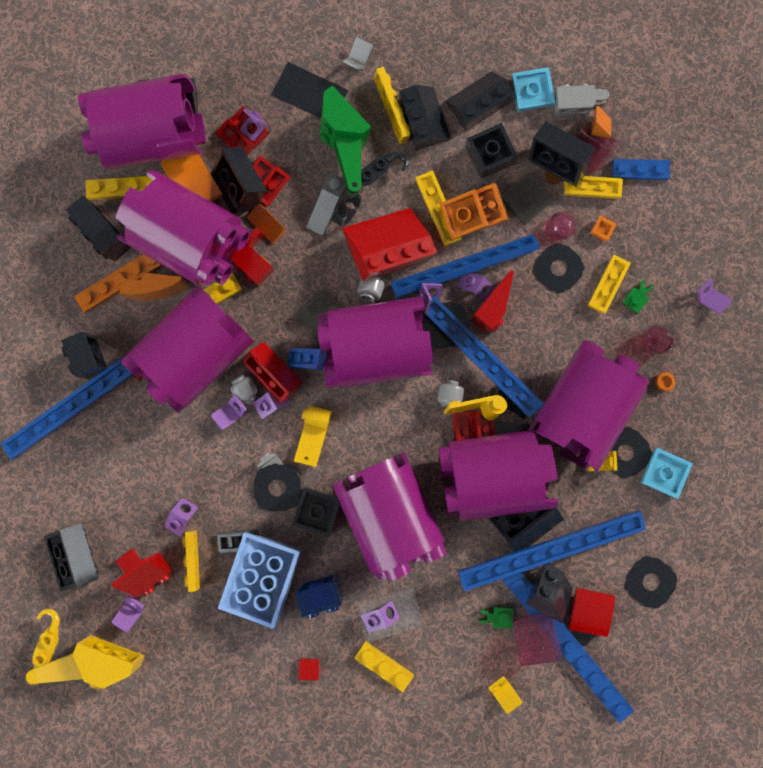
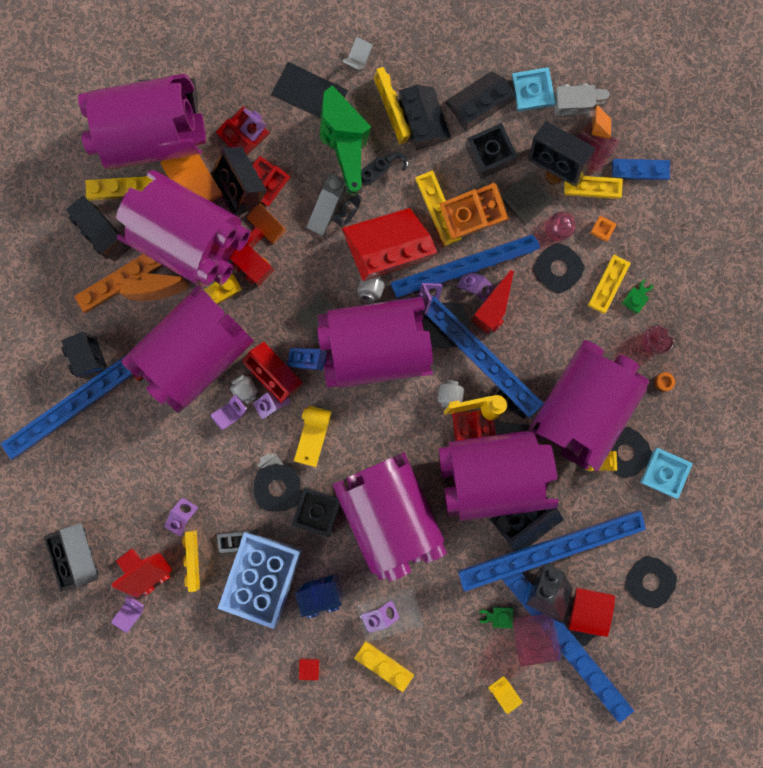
(93, 659): yellow slope -> none
(712, 298): medium lavender bracket -> none

